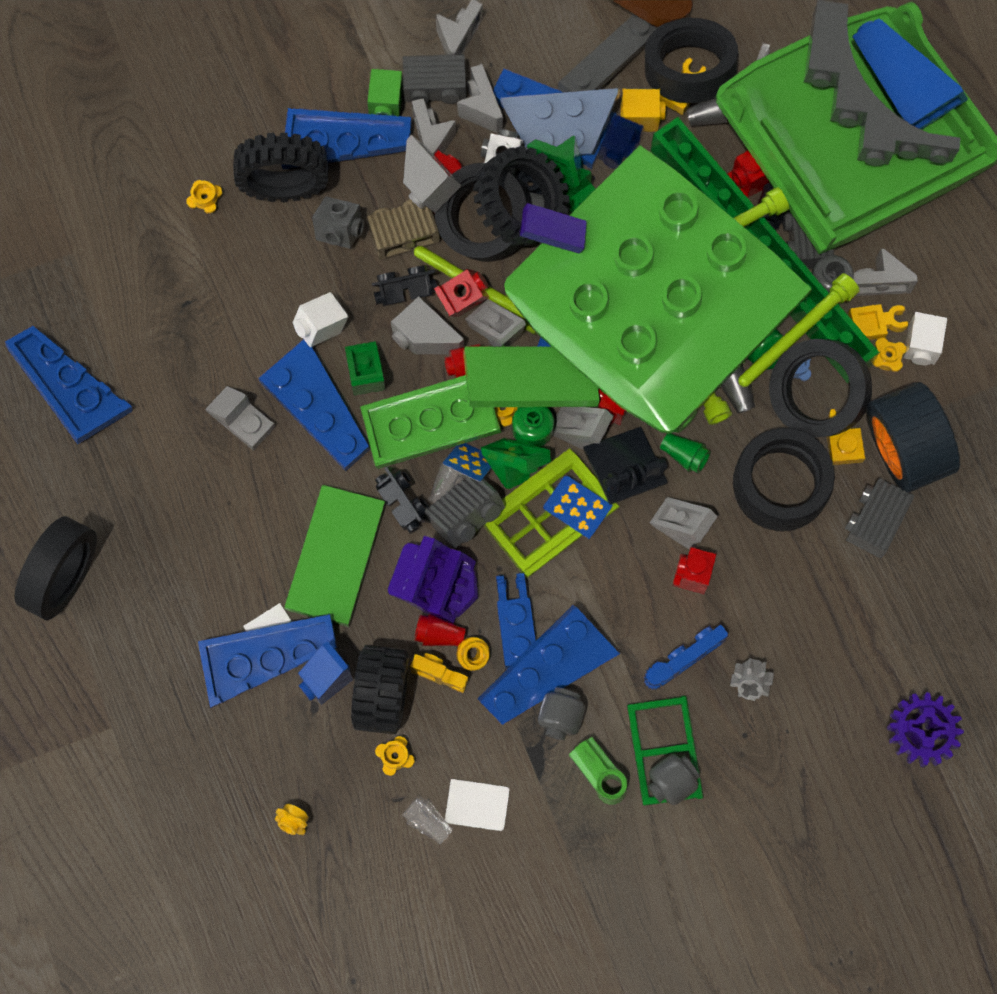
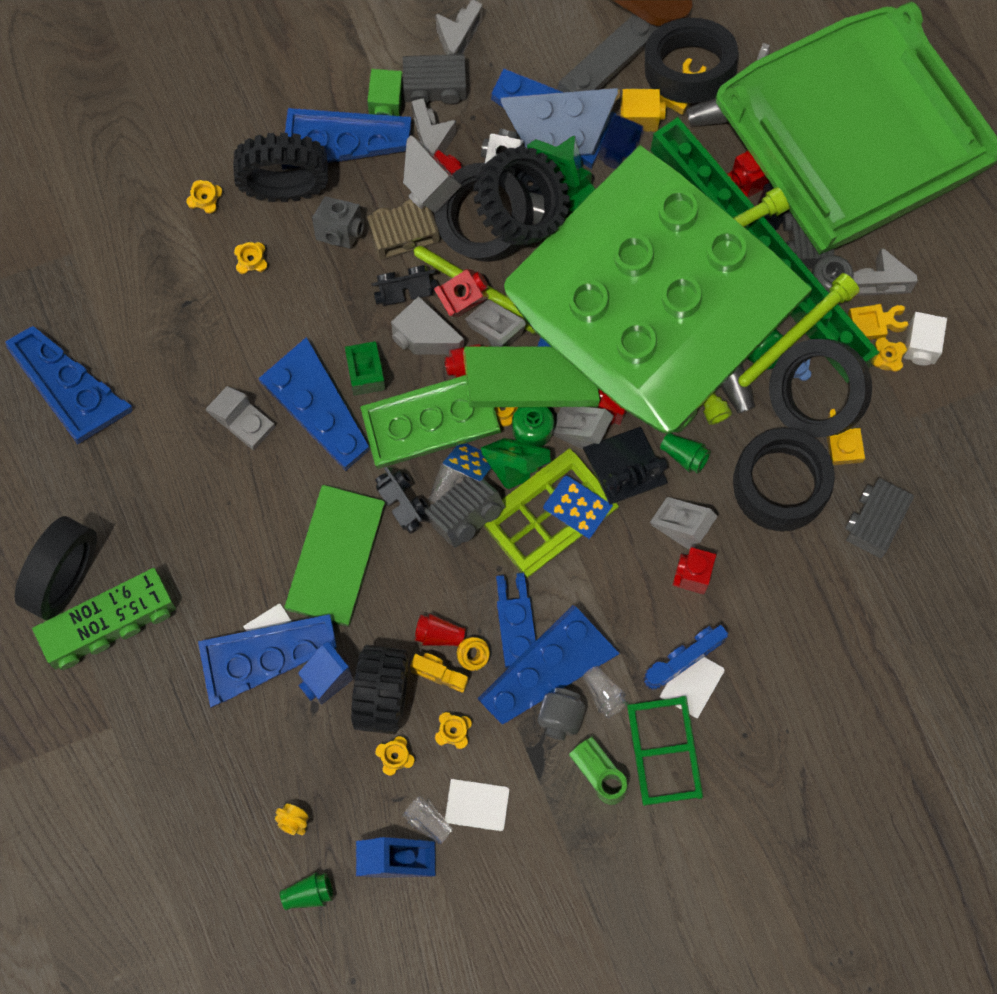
(104, 619): none -> bright green brick
(248, 249): none -> yellow plate
(309, 892): none -> green cone
(320, 319): white brick -> none
(395, 858): none -> blue slope
(435, 579): dark purple piece -> none
(450, 721): none -> yellow plate
(482, 105): light grey slope -> none
(553, 228): dark purple tile -> none
(605, 693): none -> clear cone
(673, 779): dark grey head -> none
(696, 684): none -> white sticker
(752, 679): light grey gear -> none
(854, 103): dark grey arch -> none
(910, 79): blue slope -> none
(913, 437): black wheel -> none
(939, 729): dark purple gear -> none

